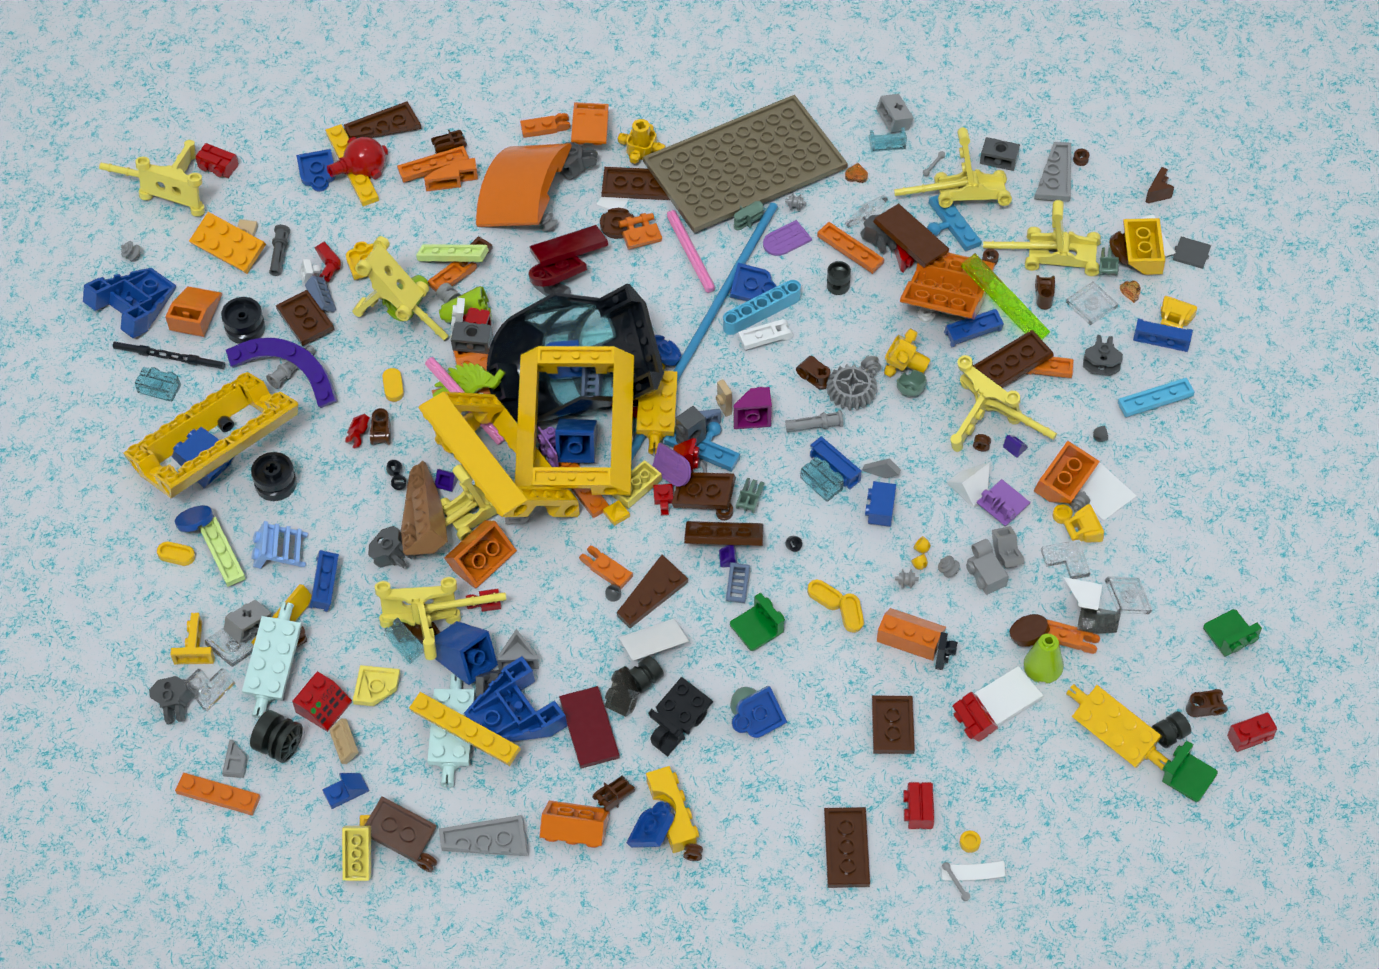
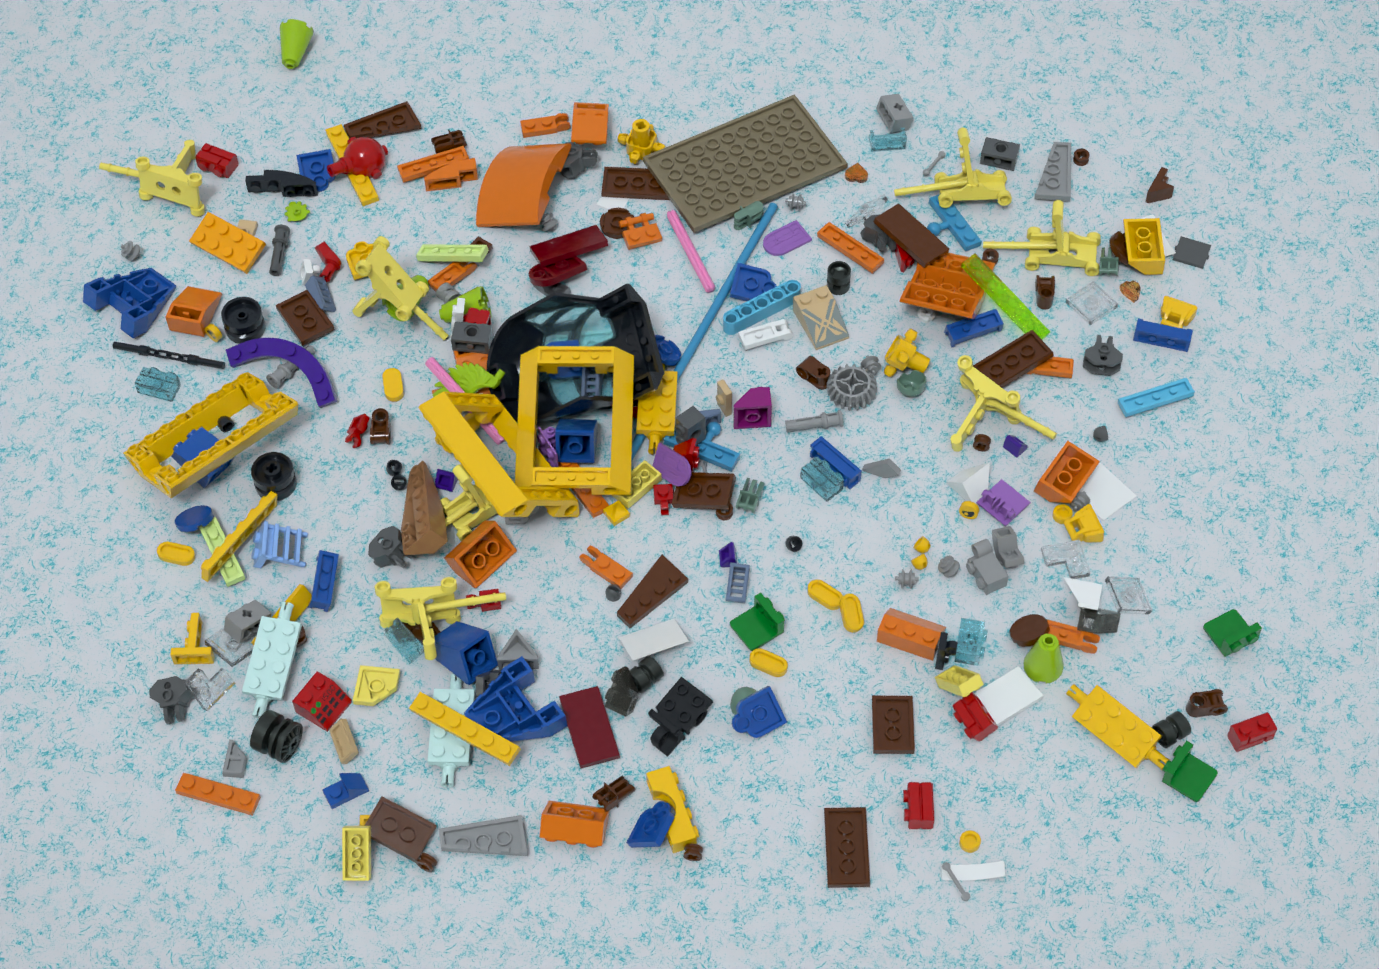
(213, 332): none -> yellow tile
(239, 536): none -> yellow plate
(282, 181): none -> black slope
(294, 41): none -> lime cone
(296, 211): none -> lime piece
(723, 533): reddish brown tile -> none
(768, 662): none -> yellow tile
(820, 317): none -> tan slope
(881, 504): blue brick -> none
(959, 681): none -> light yellow piece
(969, 510): none -> yellow tile
(970, 641): none -> clear light blue brick

